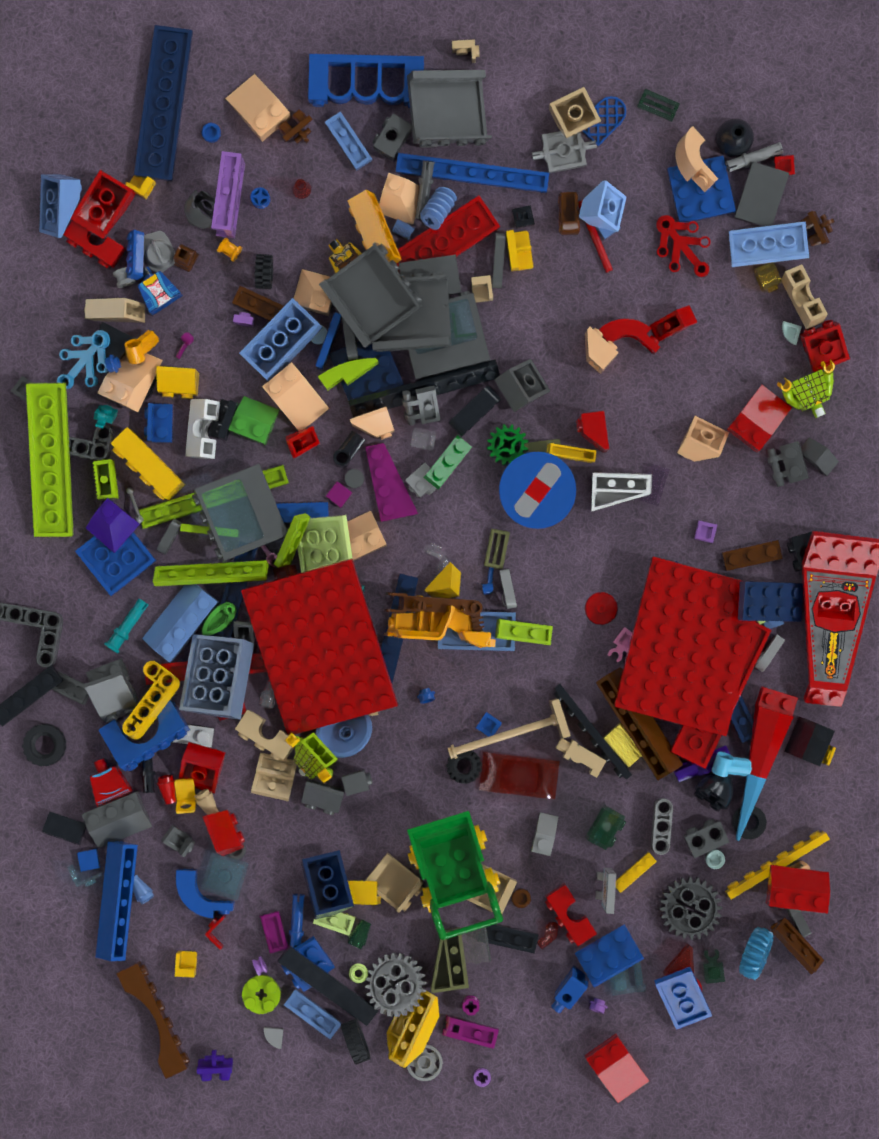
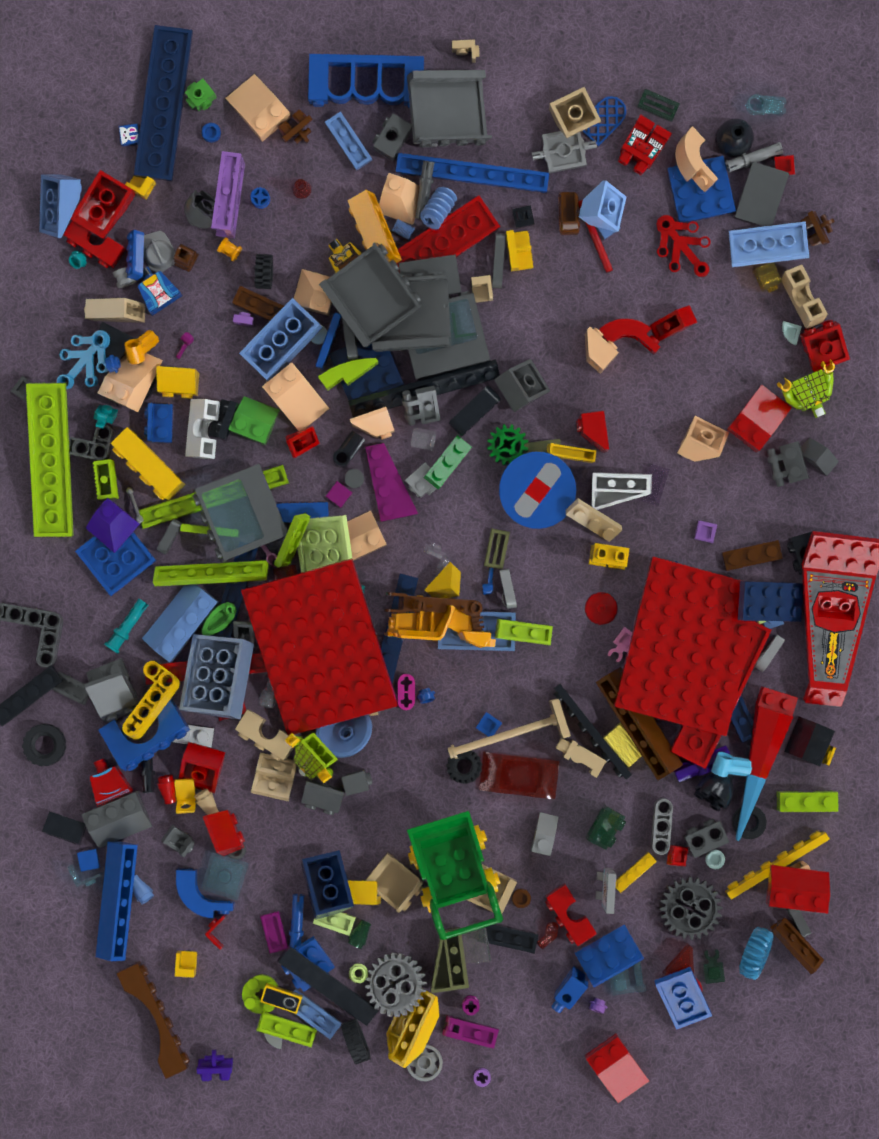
(77, 259): none -> teal plate
(129, 134): none -> tile
(197, 89): none -> bright green brick
(259, 965): medium lavender bush -> none
(281, 998): none -> slope
(286, 1029): none -> lime tile
(401, 691): none -> dark pink beam
(593, 520): none -> tan plate
(609, 555): none -> yellow hips
(640, 151): none -> red hips
(677, 855): none -> red tile
(769, 105): none -> clear light blue piece
(807, 801): none -> lime arch

